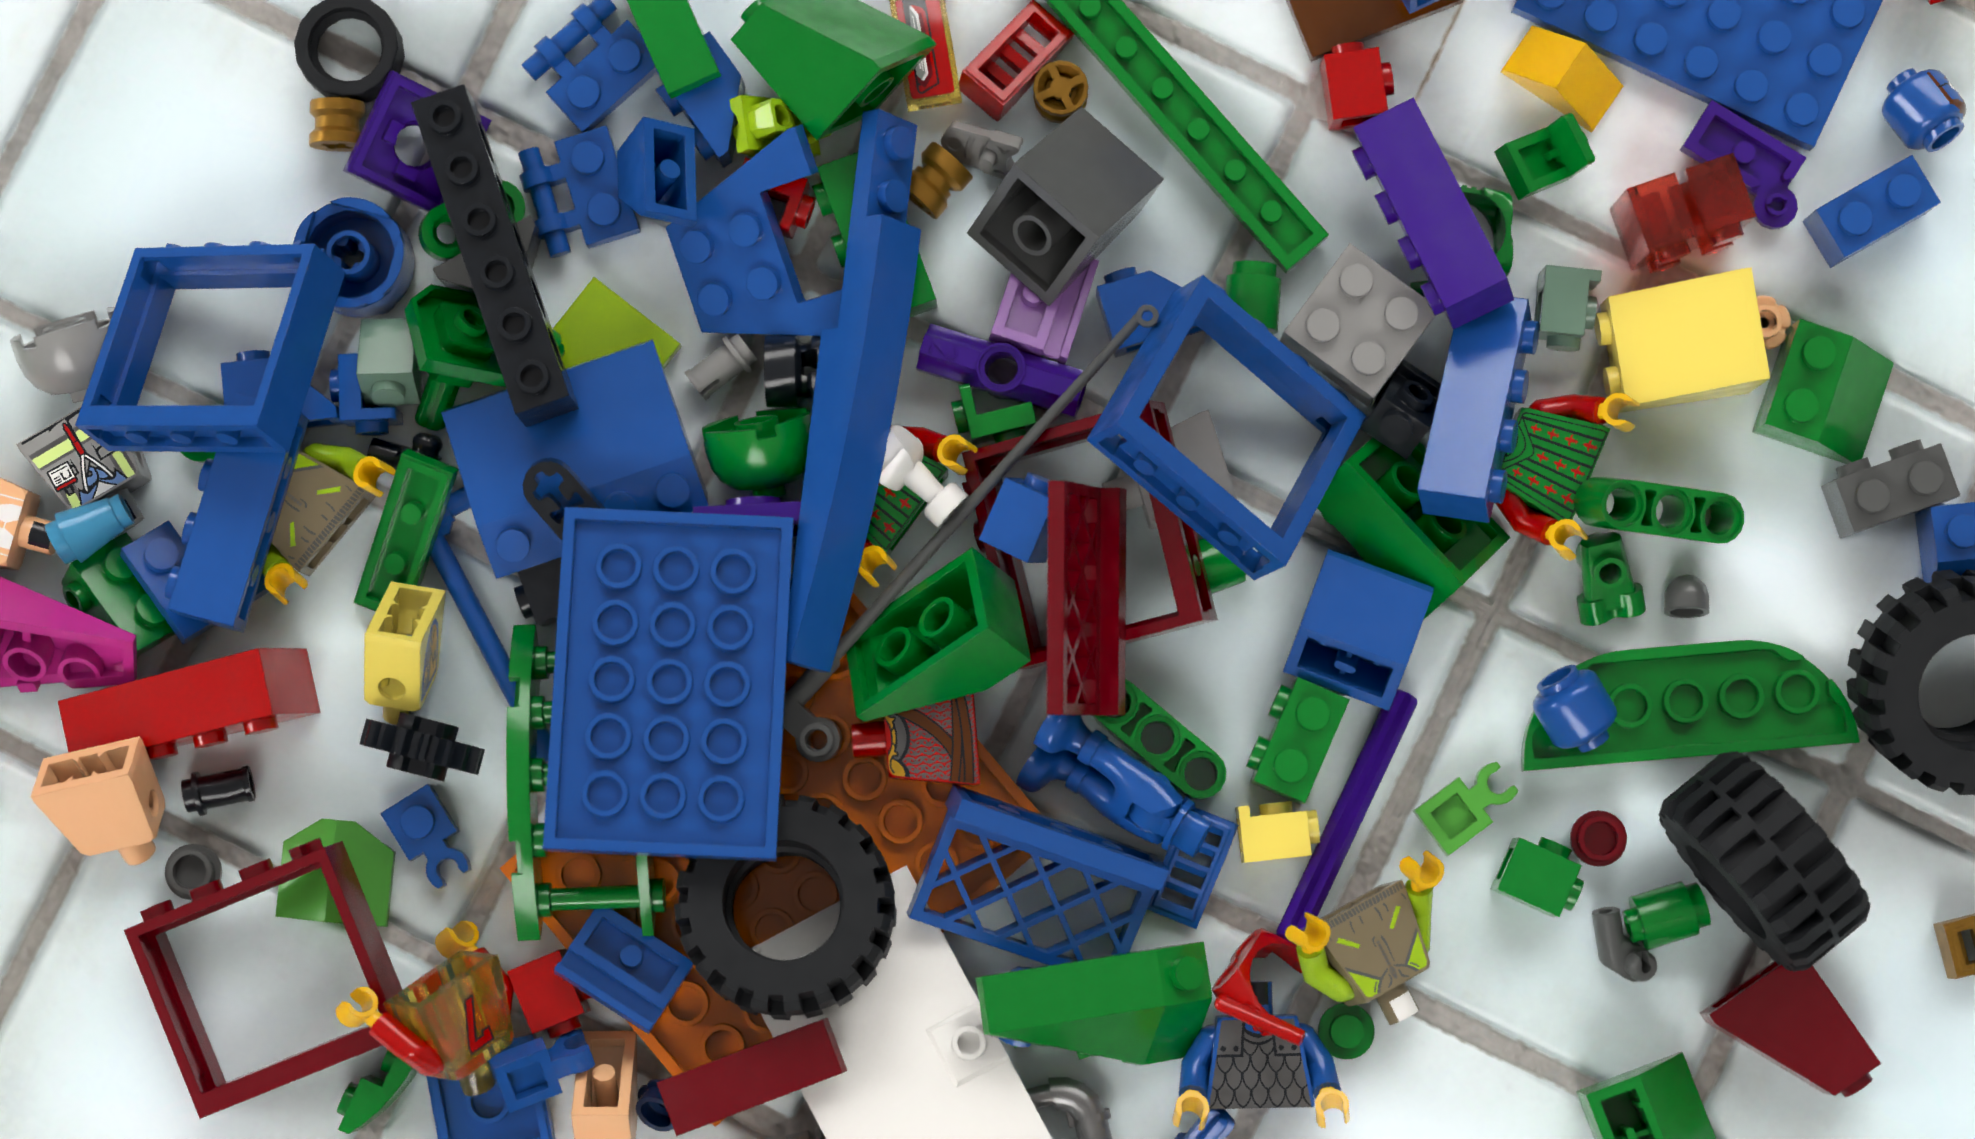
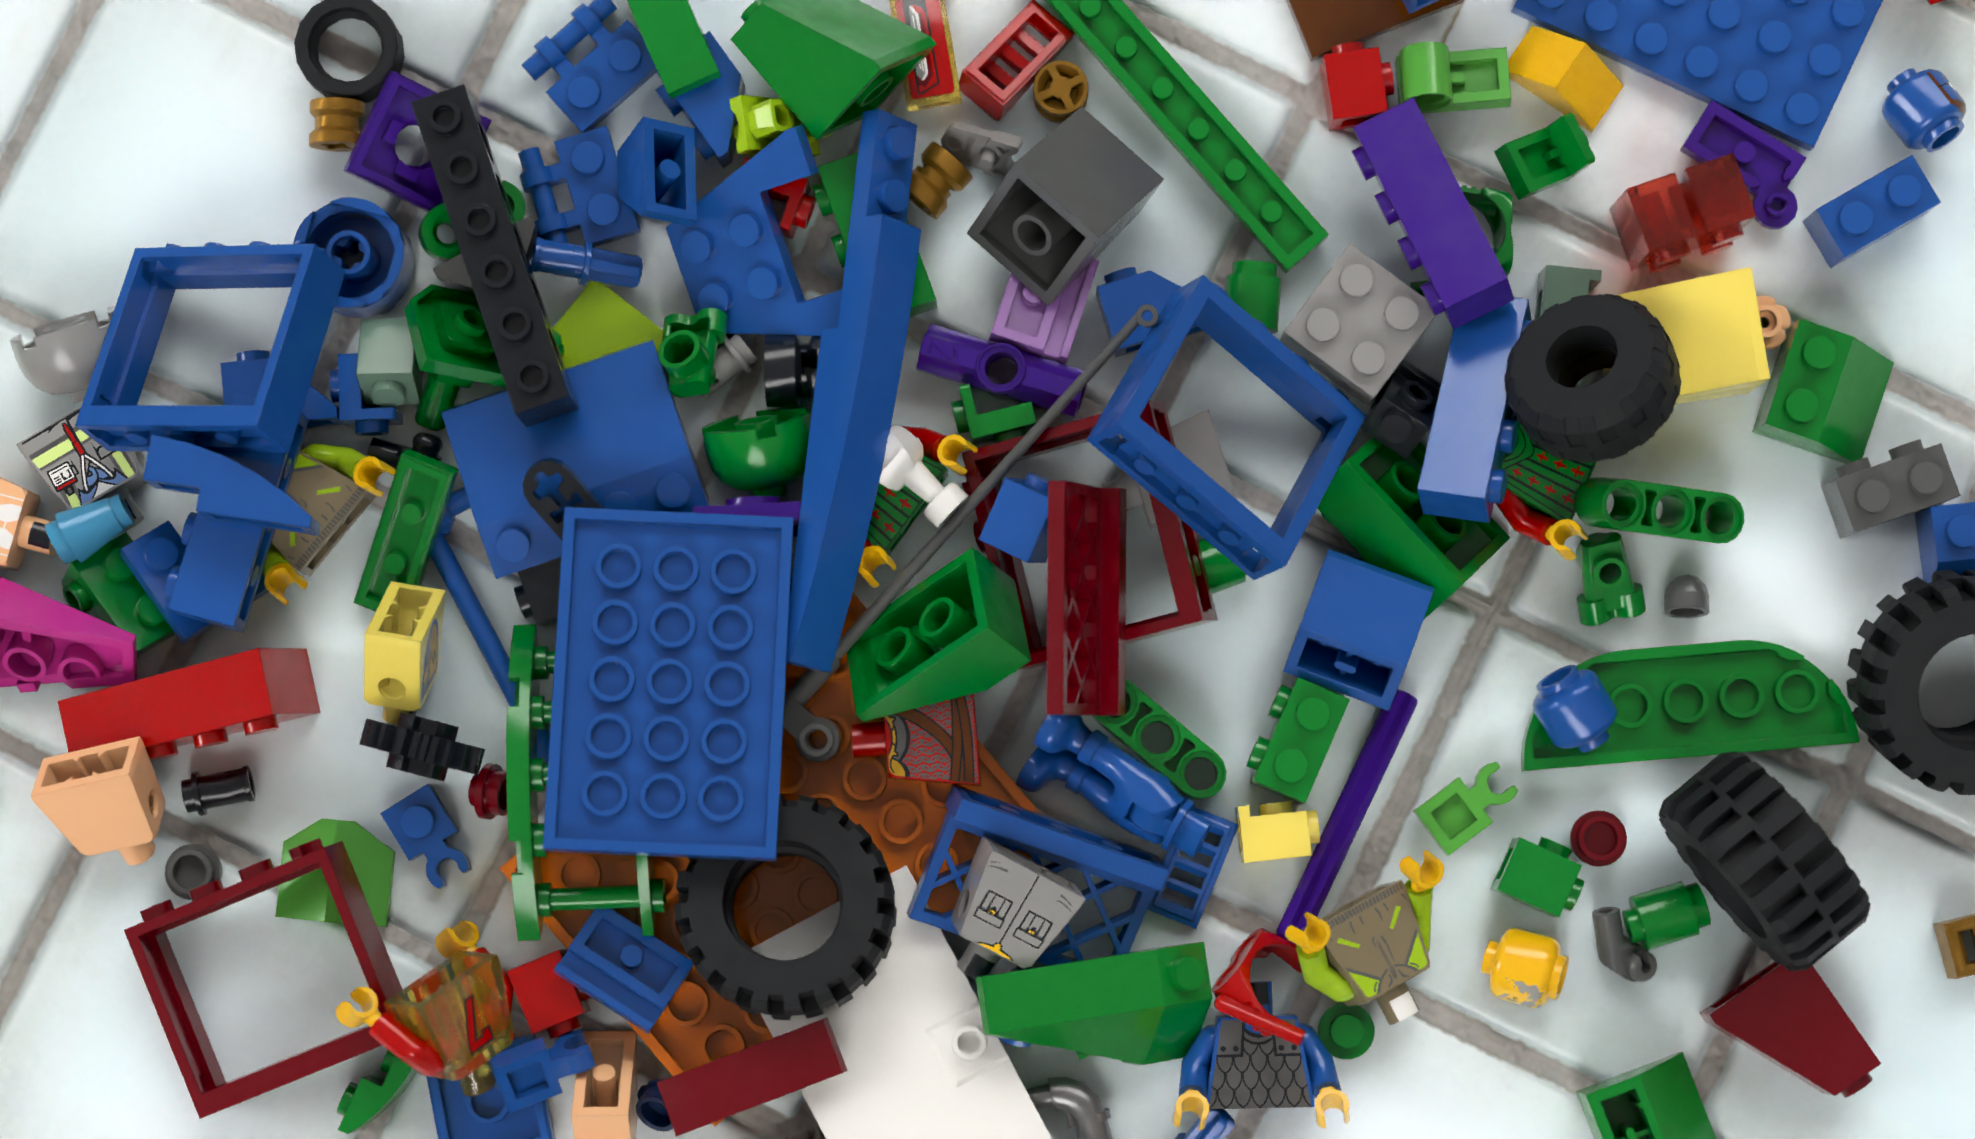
(223, 487): none -> blue slope
(489, 792): none -> dark red plate
(586, 263): none -> blue axle
(691, 350): none -> green plate
(1010, 909): none -> light grey torso
(1453, 79): none -> bright green plate
(1525, 967): none -> yellow head
(1616, 410): none -> black tyre

